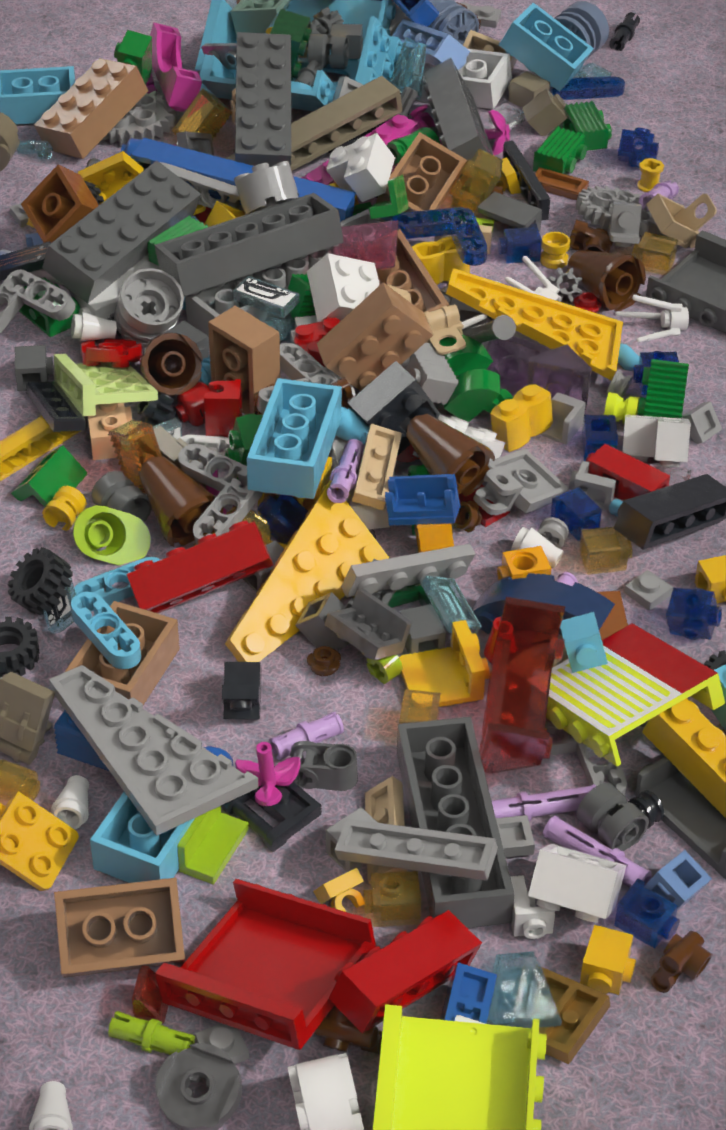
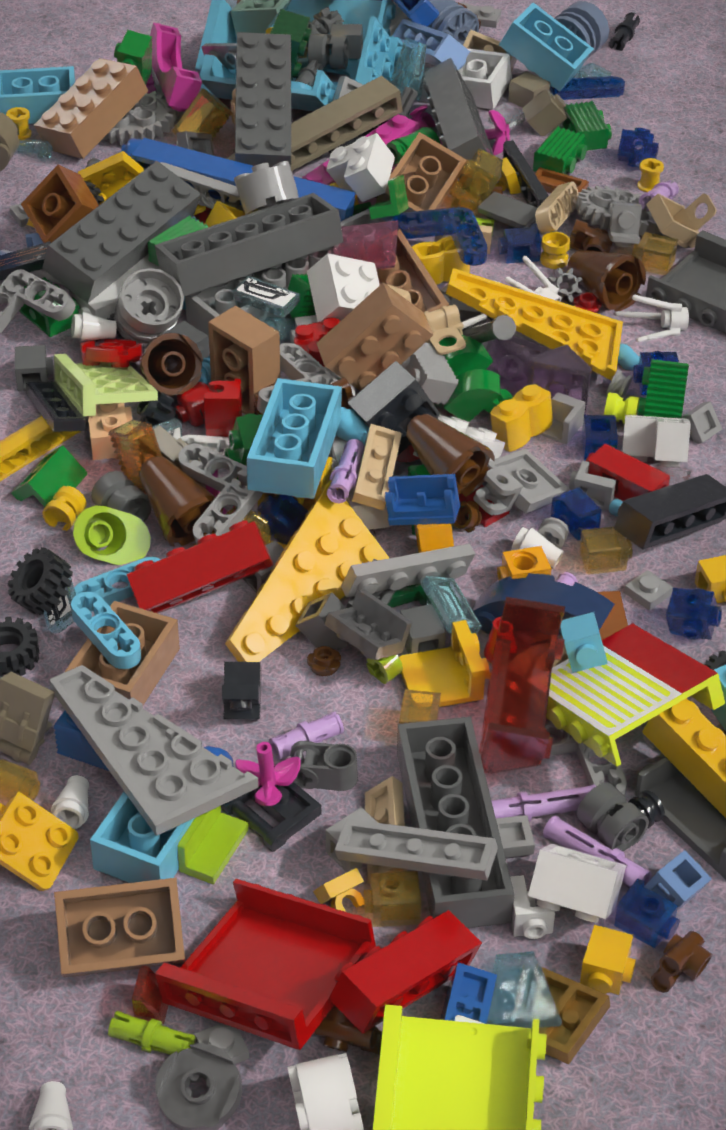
(20, 121): none -> yellow bush
(556, 207): none -> tan beam

